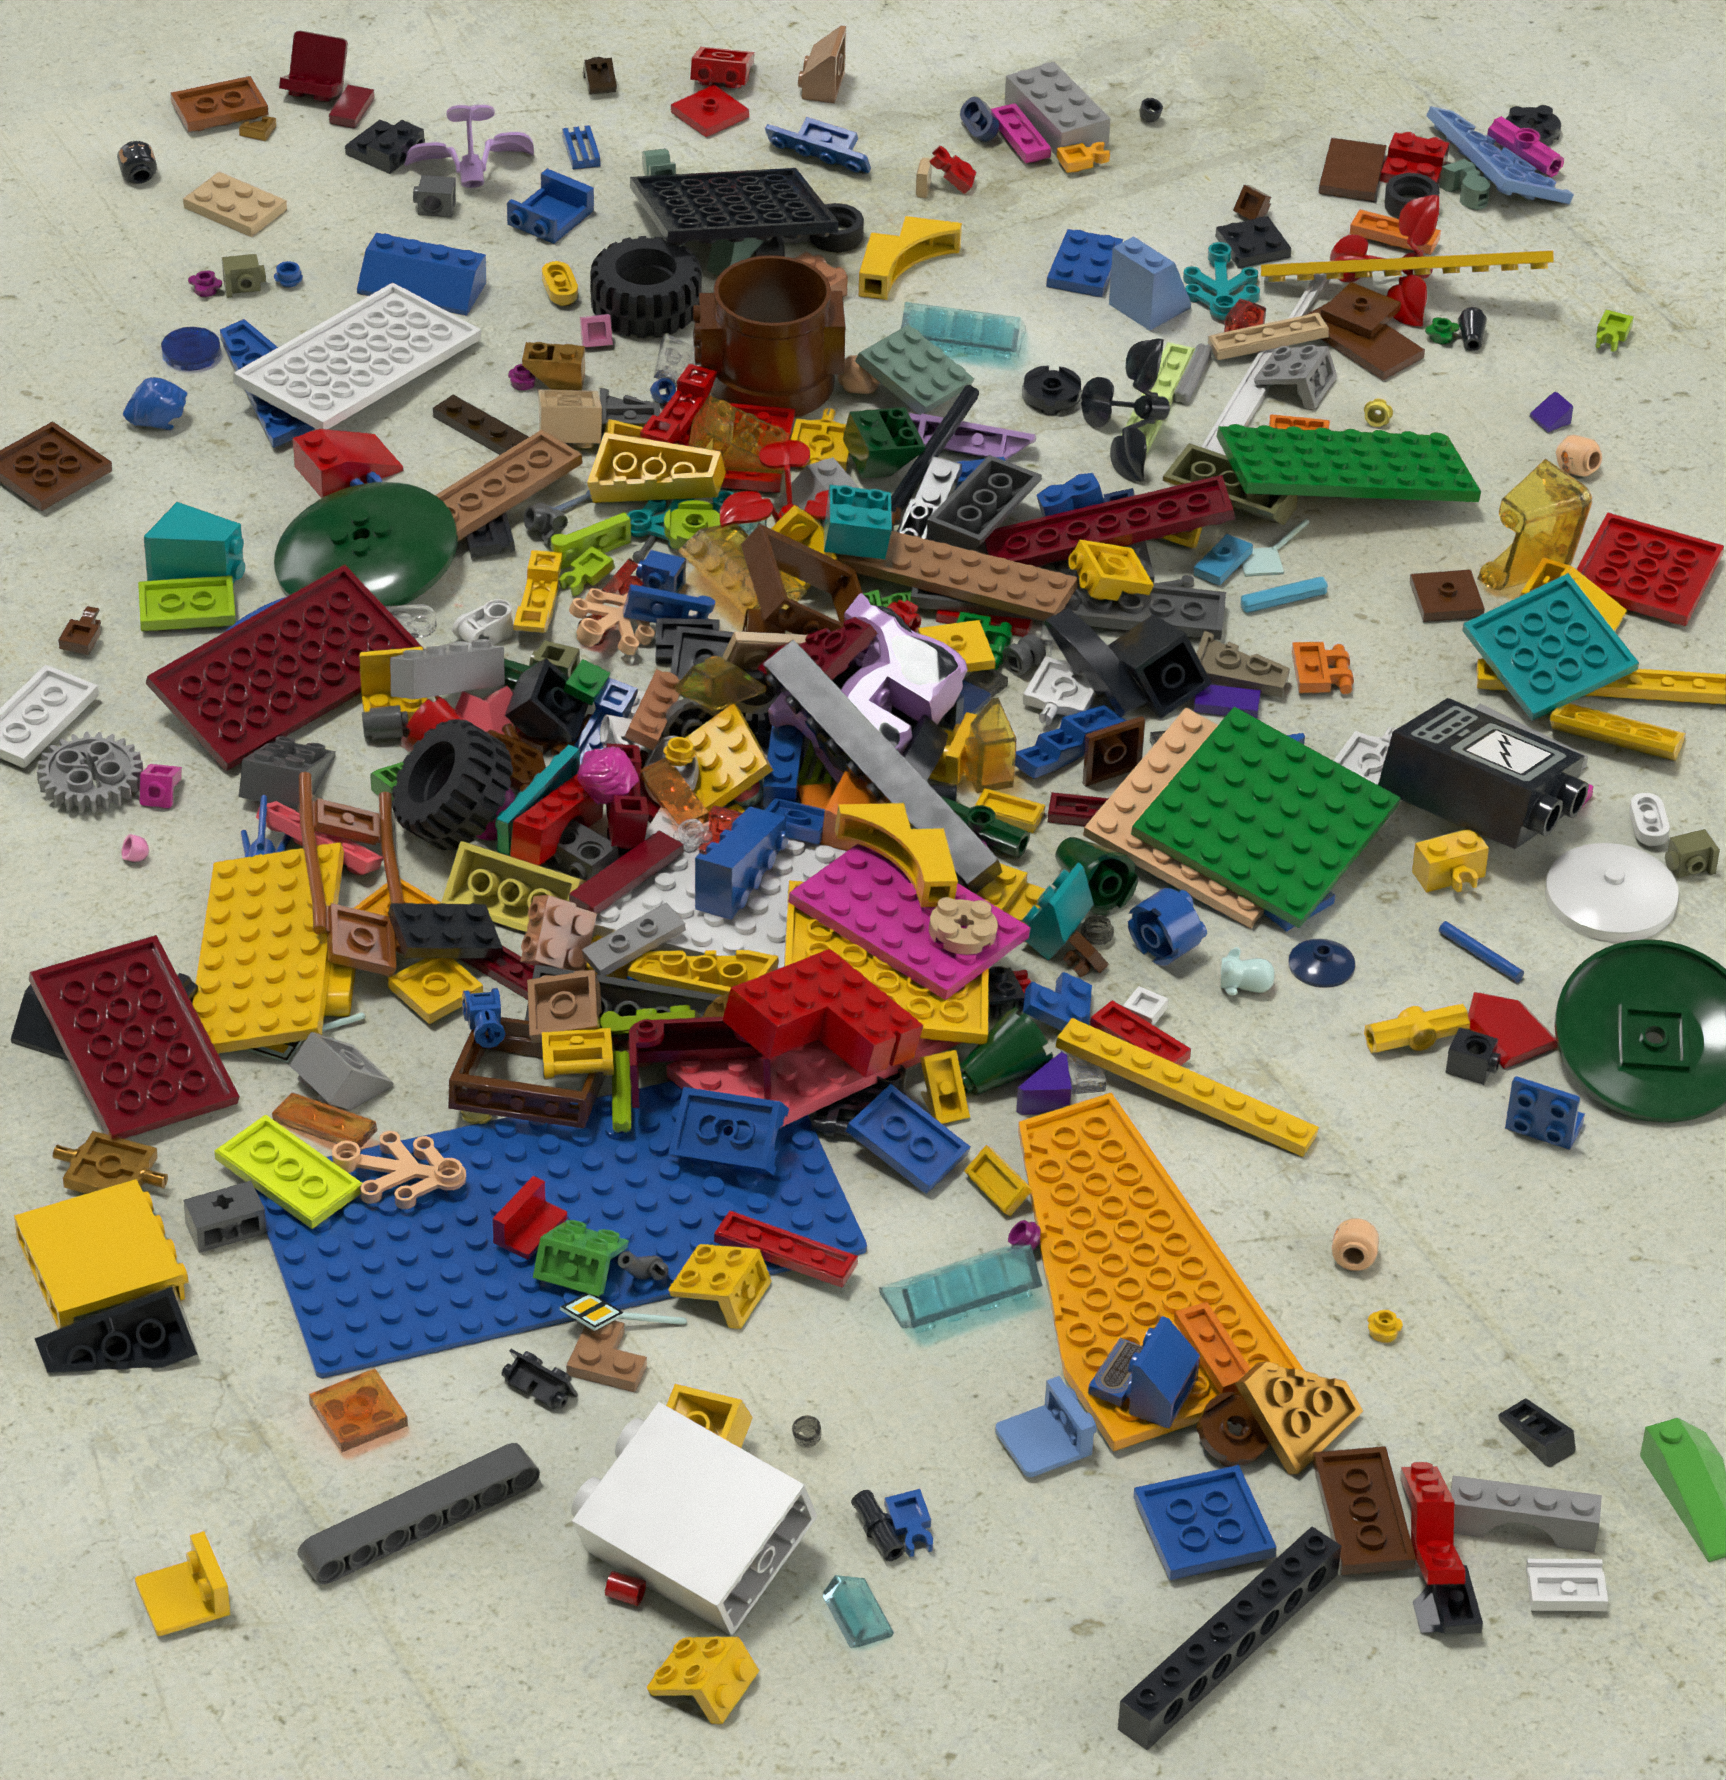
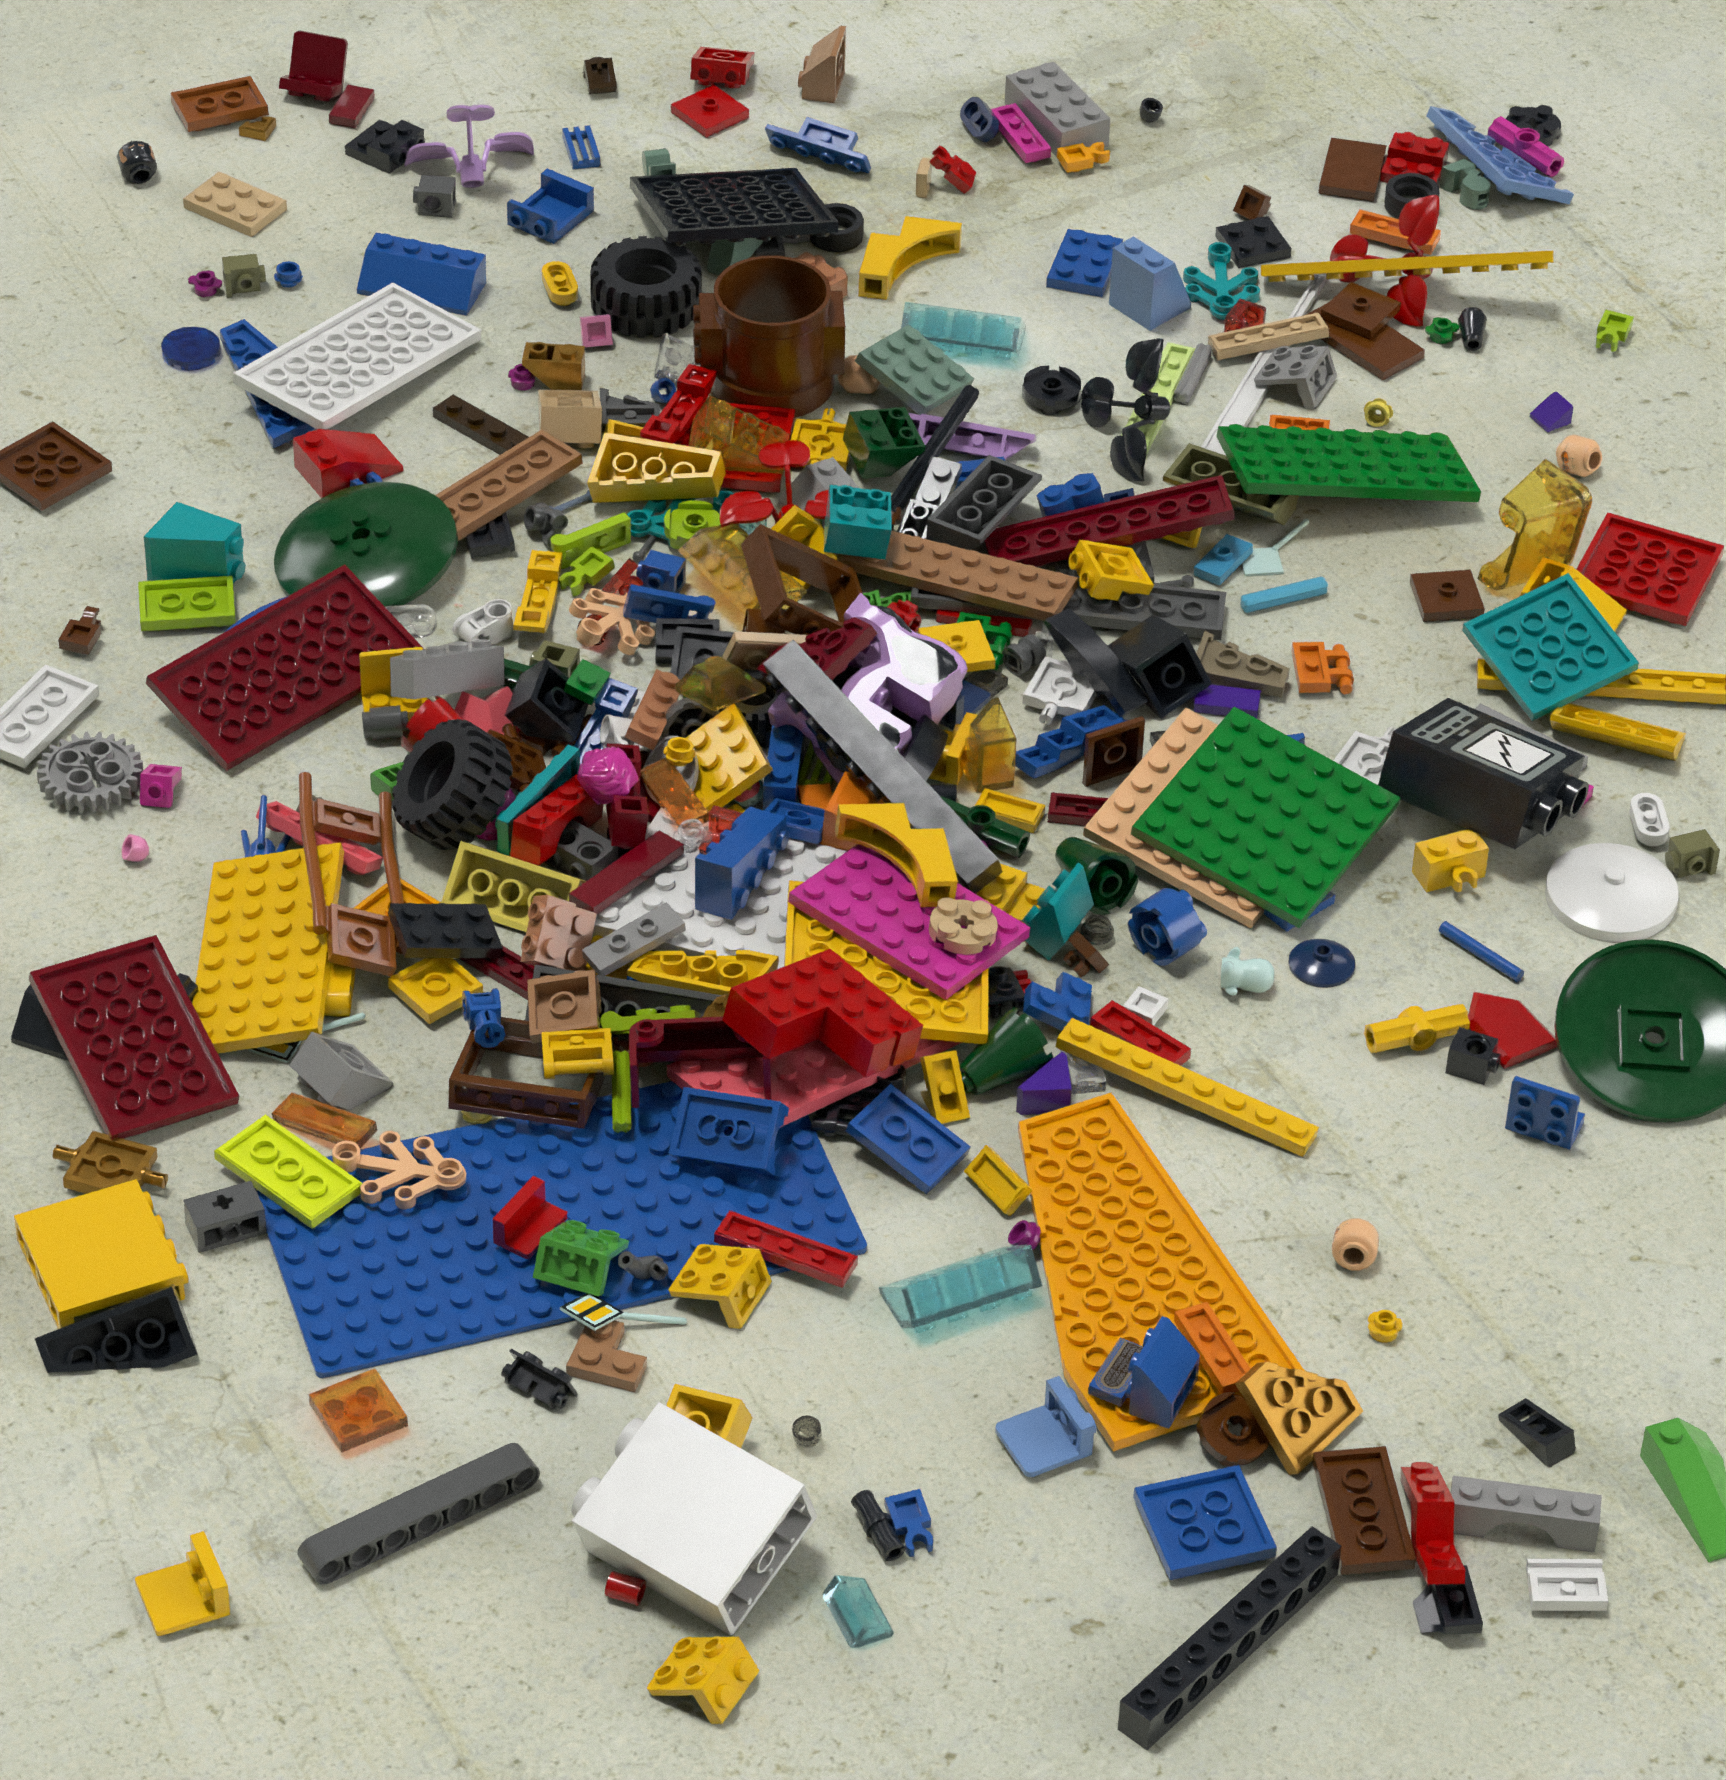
(155, 404): blue hair -> none
(277, 767): dark grey slope -> none

